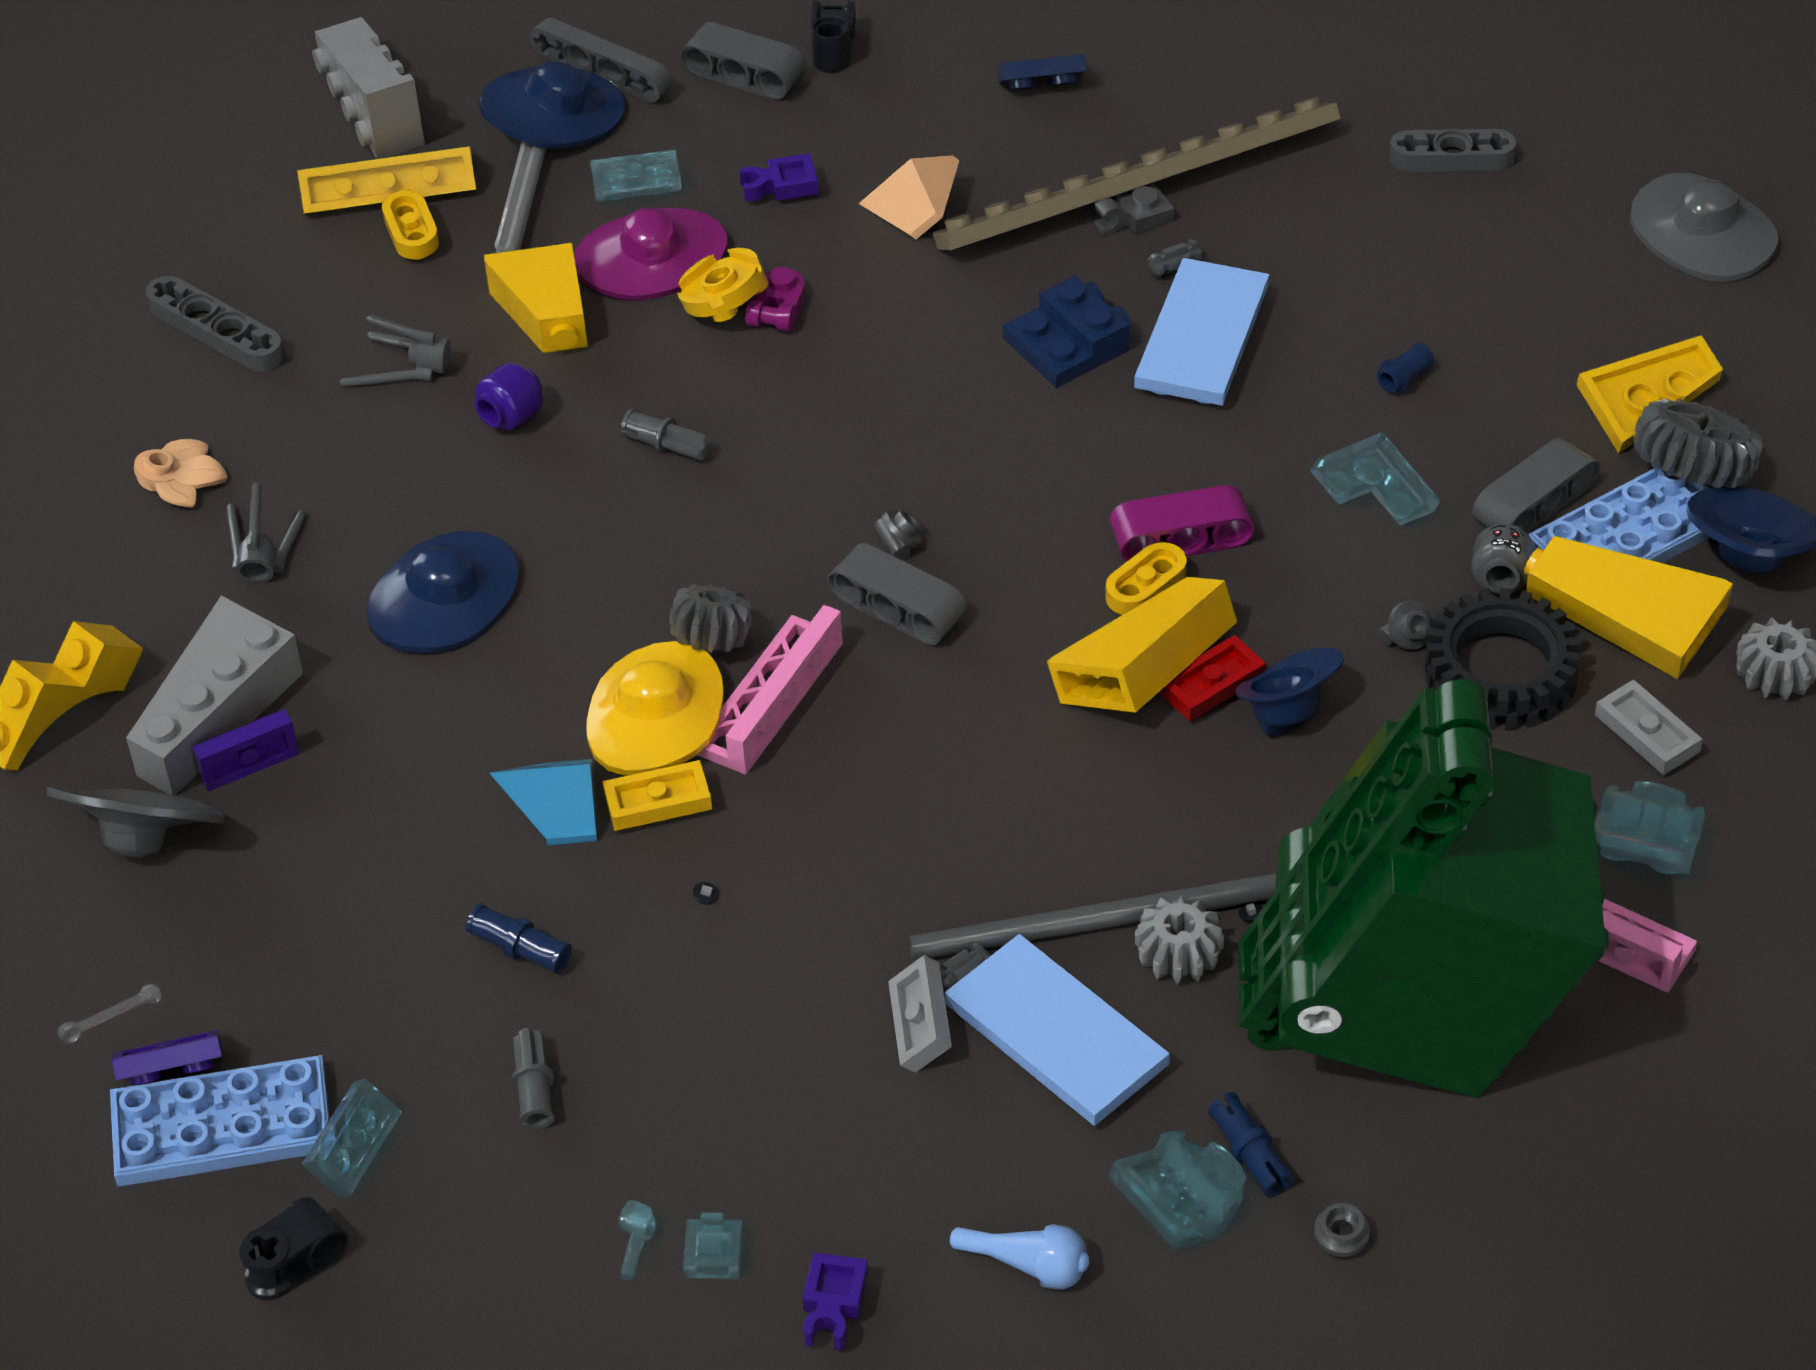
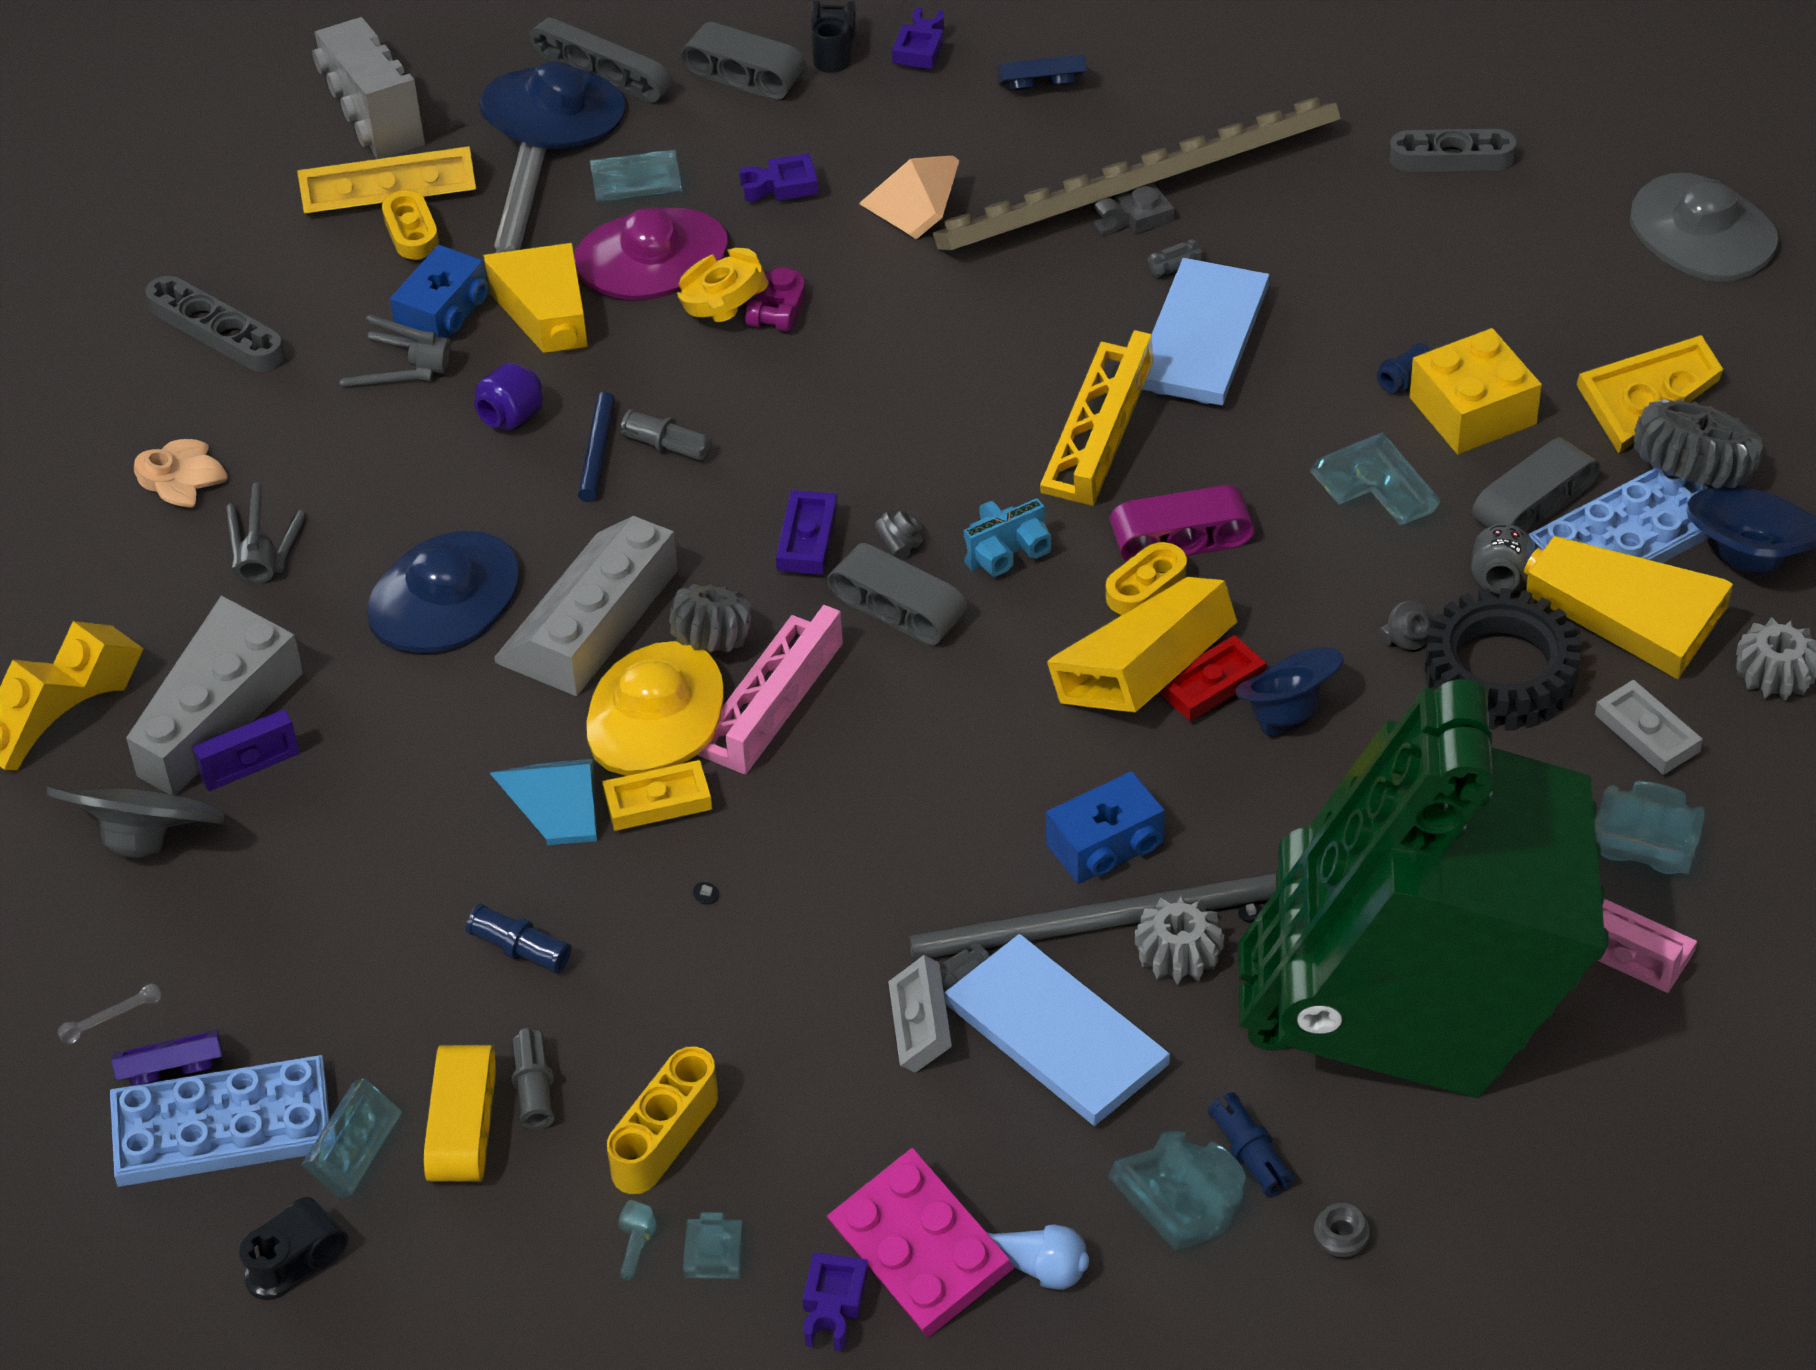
(440, 292): none -> blue brick
(460, 1113): none -> yellow beam
(593, 605): none -> light grey slope
(596, 447): none -> dark blue bar
(655, 1142): none -> yellow beam
(806, 532): none -> dark purple plate
(920, 1242): none -> dark pink plate
(921, 42): none -> dark purple plate
(1004, 532): none -> dark azure hips
(1069, 331): dark blue plate -> none
(1105, 827): none -> blue brick
(1106, 426): none -> yellow fence
(1475, 391): none -> yellow brick

